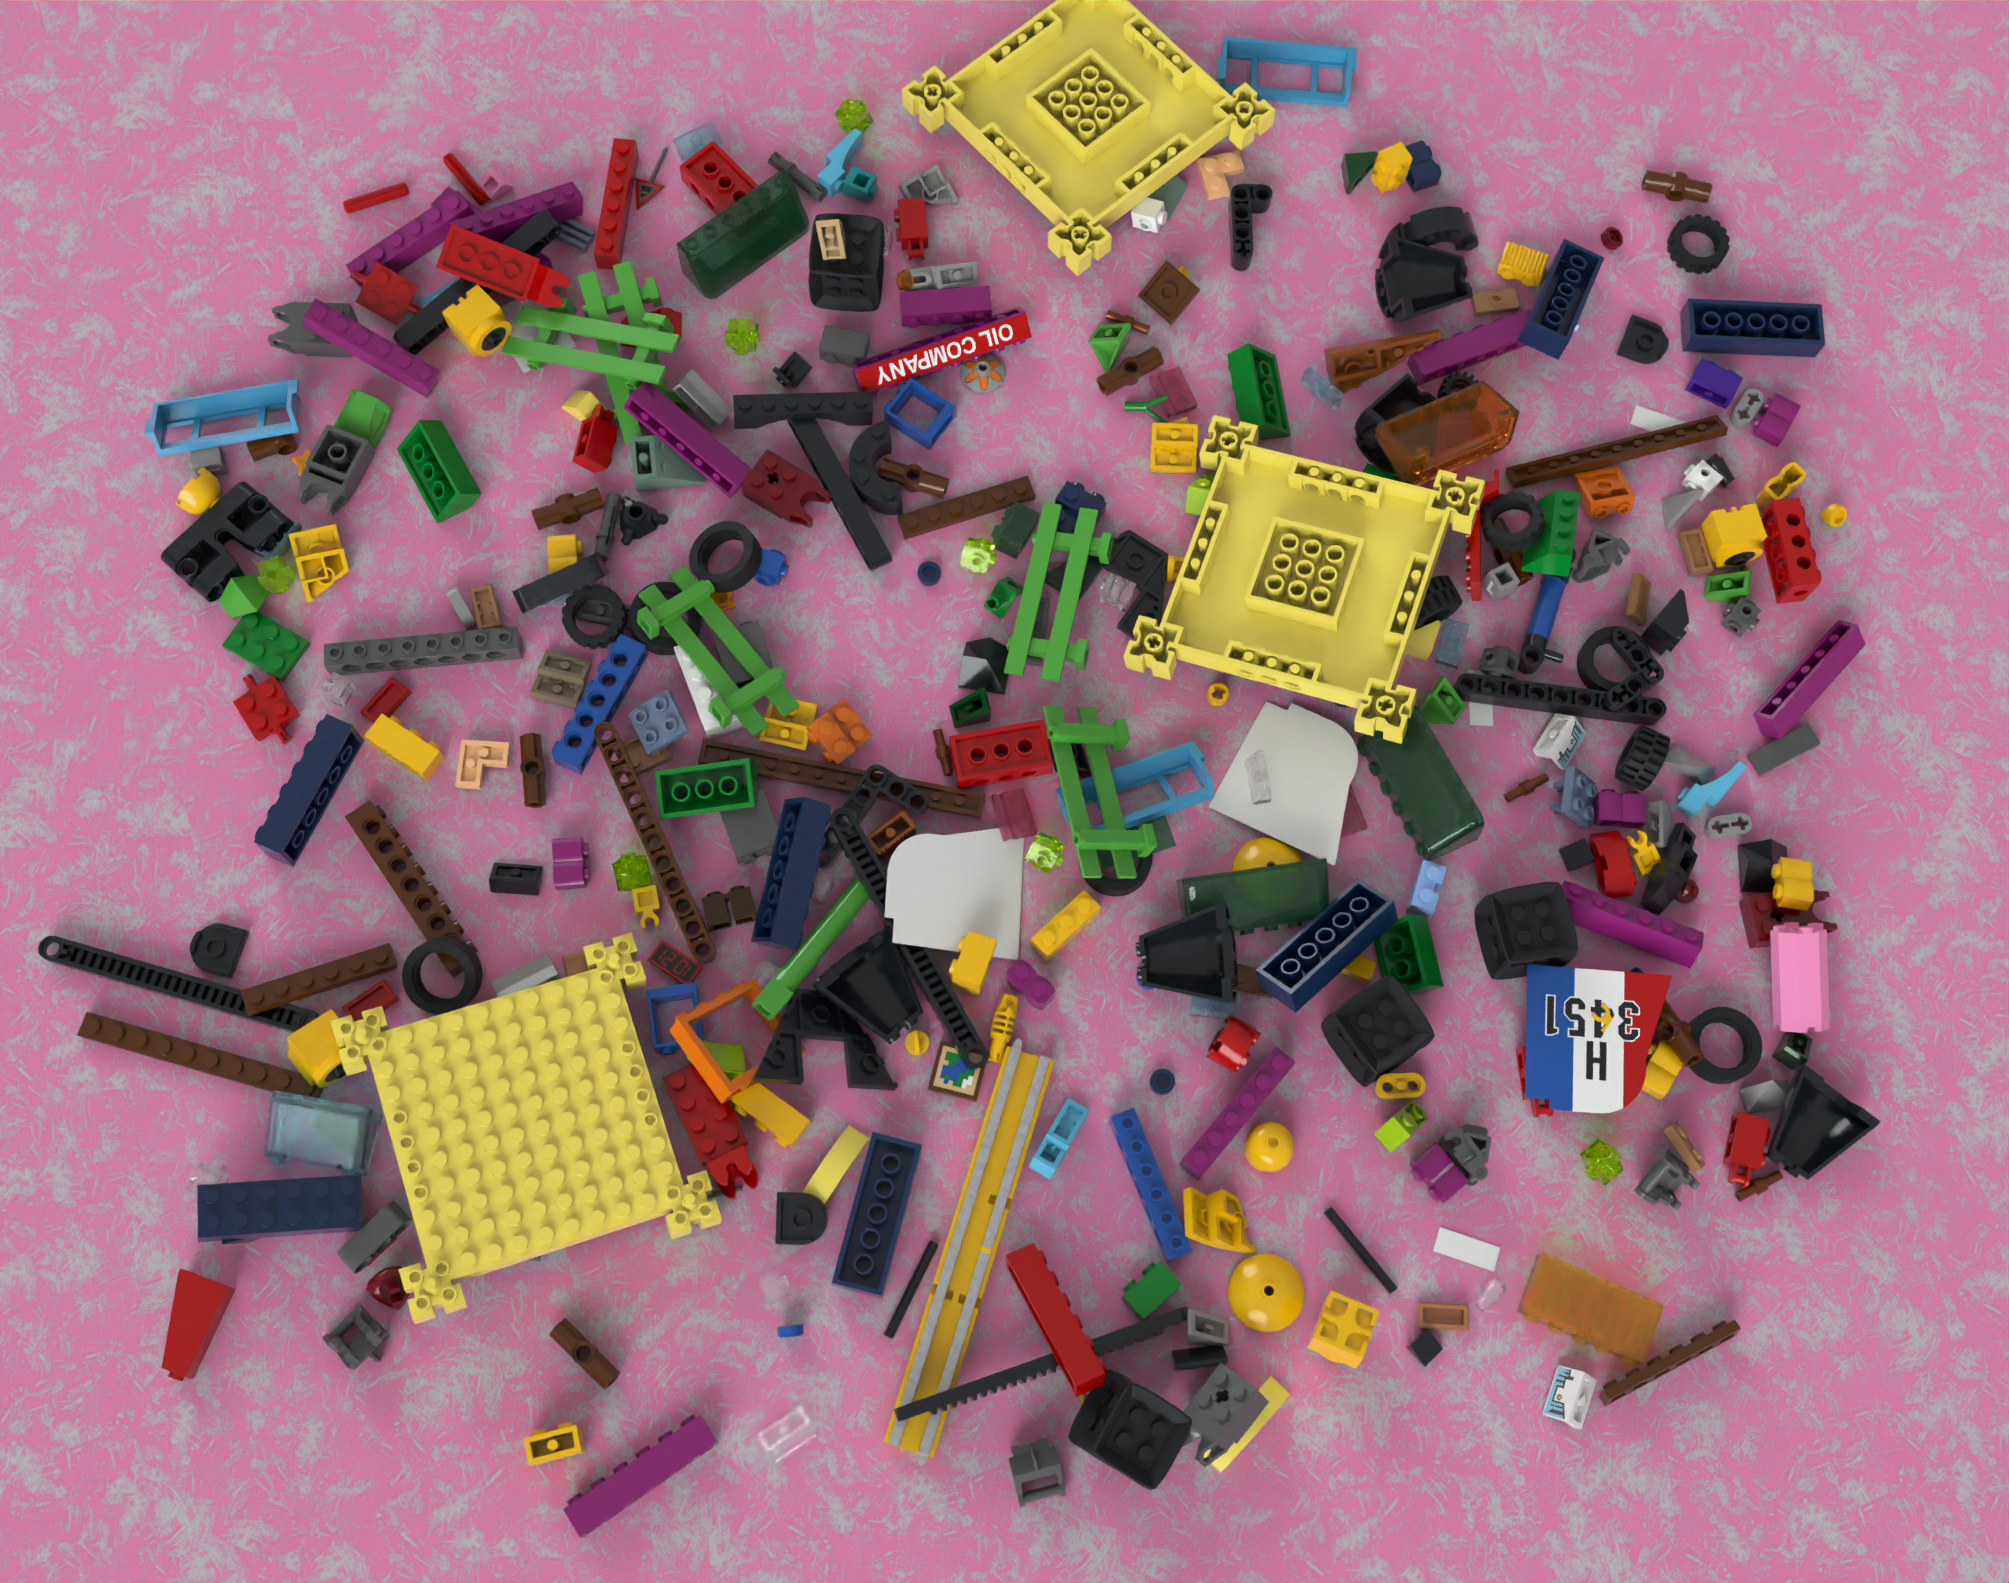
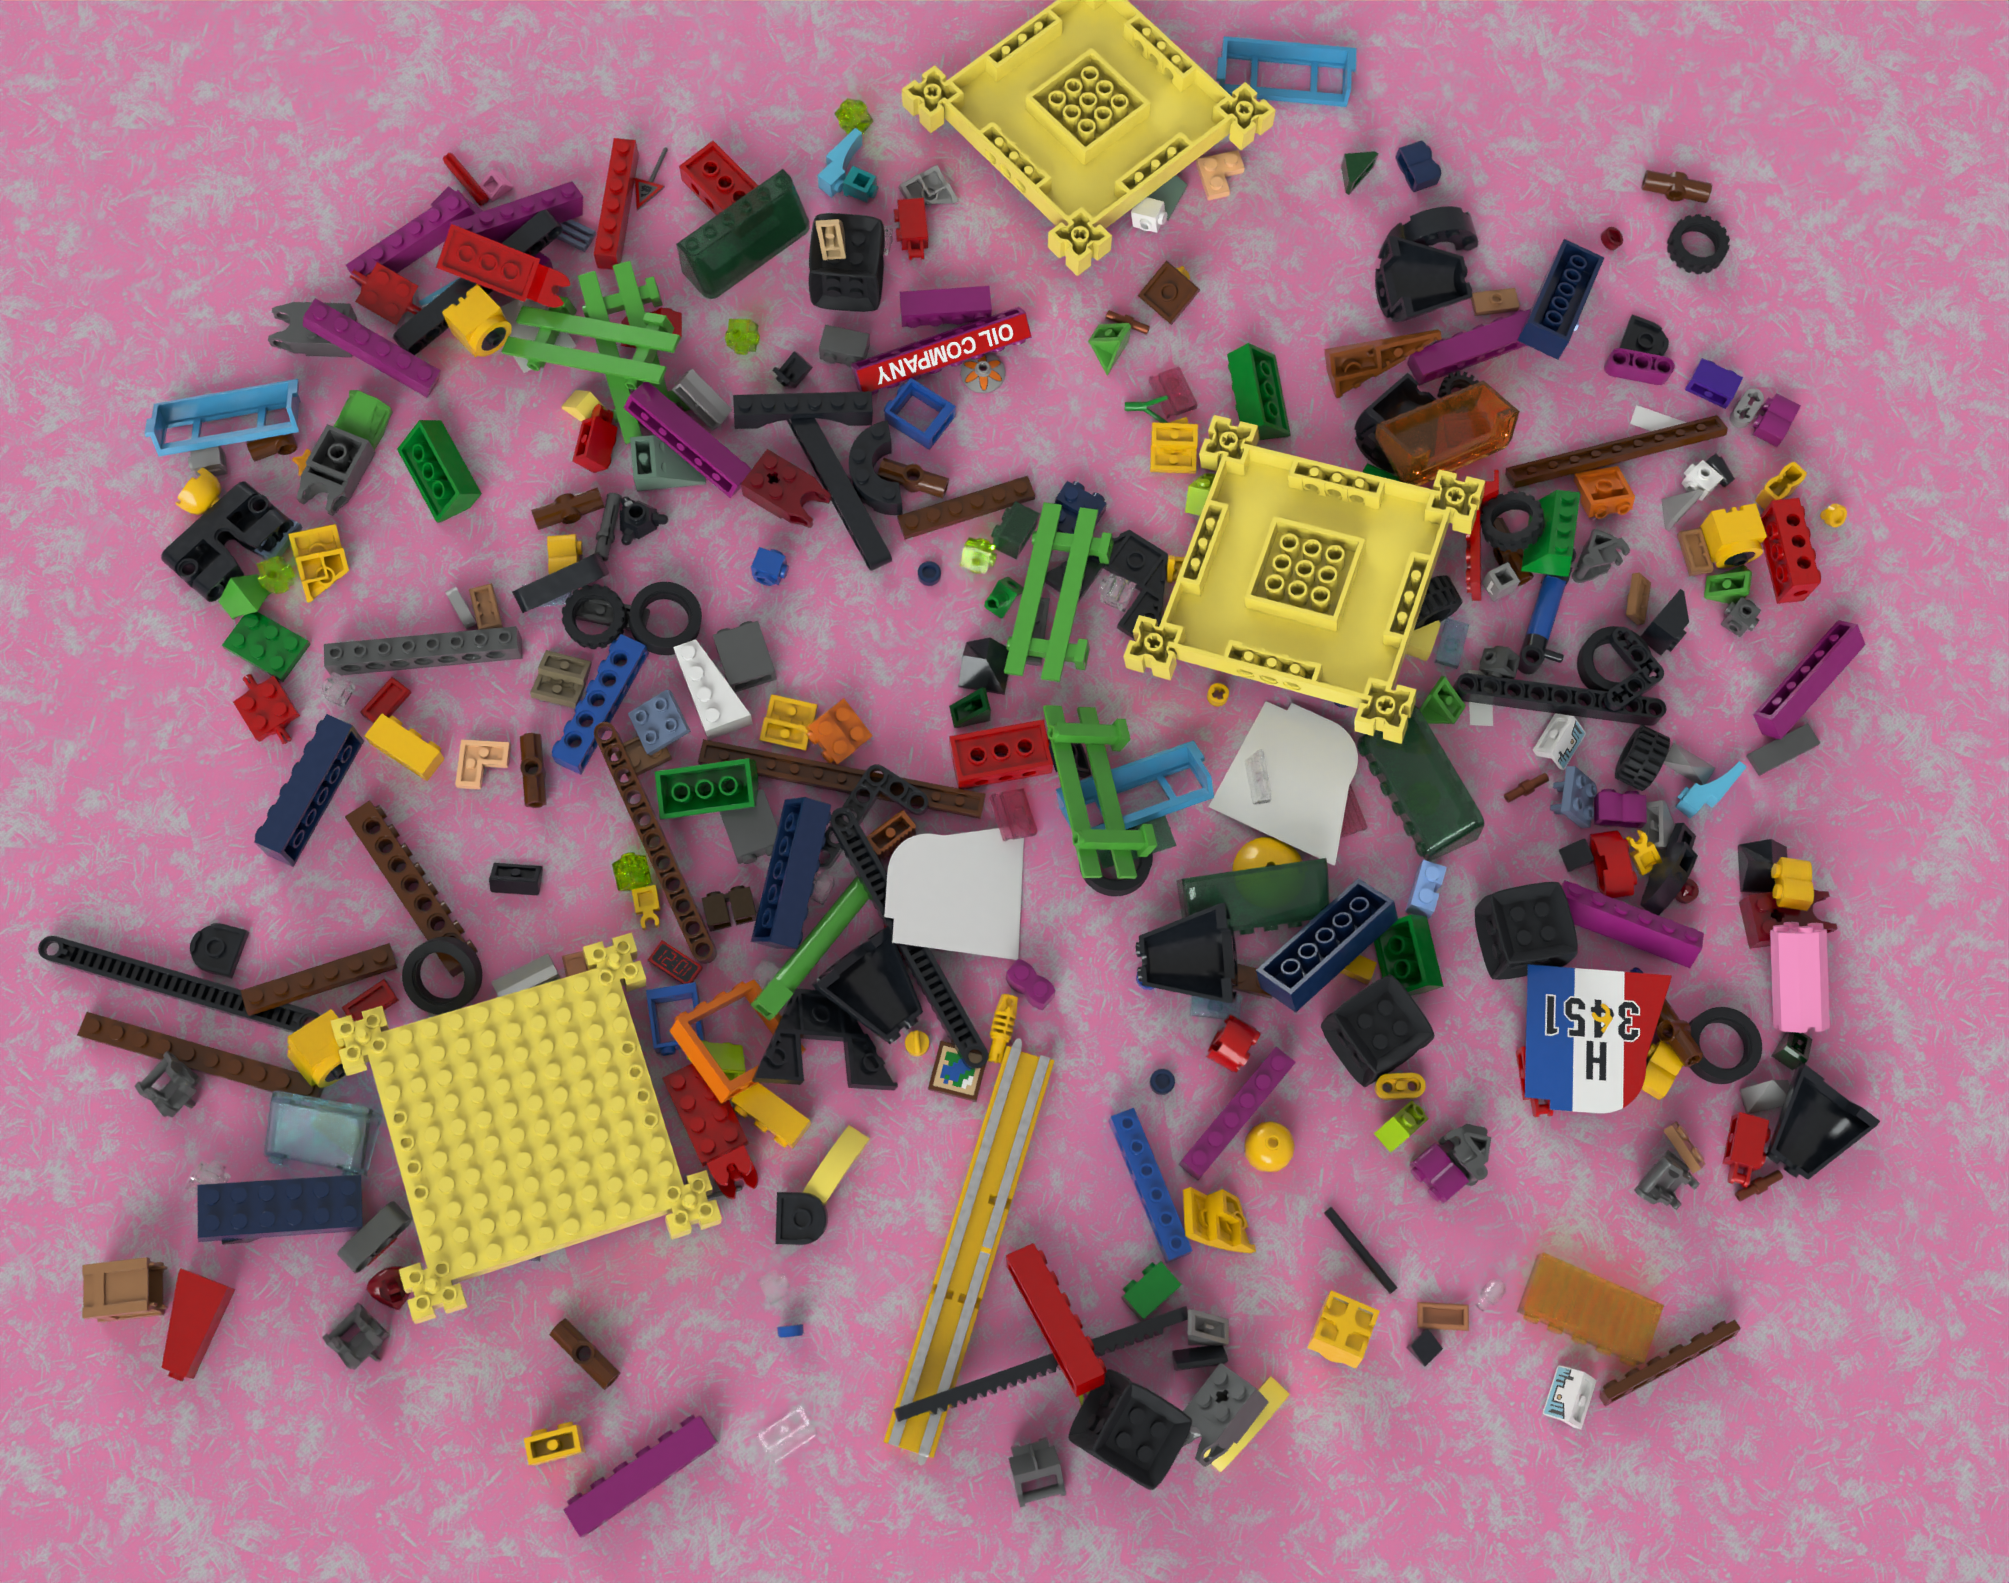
(123, 1290): none -> medium nougat container
(176, 1092): none -> dark grey piece
(375, 197): red axle -> none
(569, 863): magenta brick -> none
(695, 140): clear light blue plate -> none
(710, 540): black tyre -> none
(727, 603): light orange plate -> none
(734, 700): bright green fence -> none
(797, 176): dark grey pin -> none
(877, 1215): dark blue brick -> none
(911, 1289): black piece -> none
(938, 276): light grey plate -> none
(942, 752): copper bar -> none
(972, 966): yellow brick -> none
(1045, 853): clear neon green brick -> none
(1059, 1138): medium azure slope -> none
(1065, 926): yellow brick -> none
(1140, 364): reddish brown piece -> none
(1245, 208): black beam -> none
(1253, 1305): yellow dish -> none
(1322, 388): clear light blue plate -> none
(1391, 167): yellow brick -> none
(1466, 1249): white sticker -> none
(1522, 264): yellow brick -> none
(1601, 1162): clear neon green brick -> none
(1648, 362): none -> magenta beam
(1728, 821): light grey beam -> none
(1752, 327): dark blue brick -> none

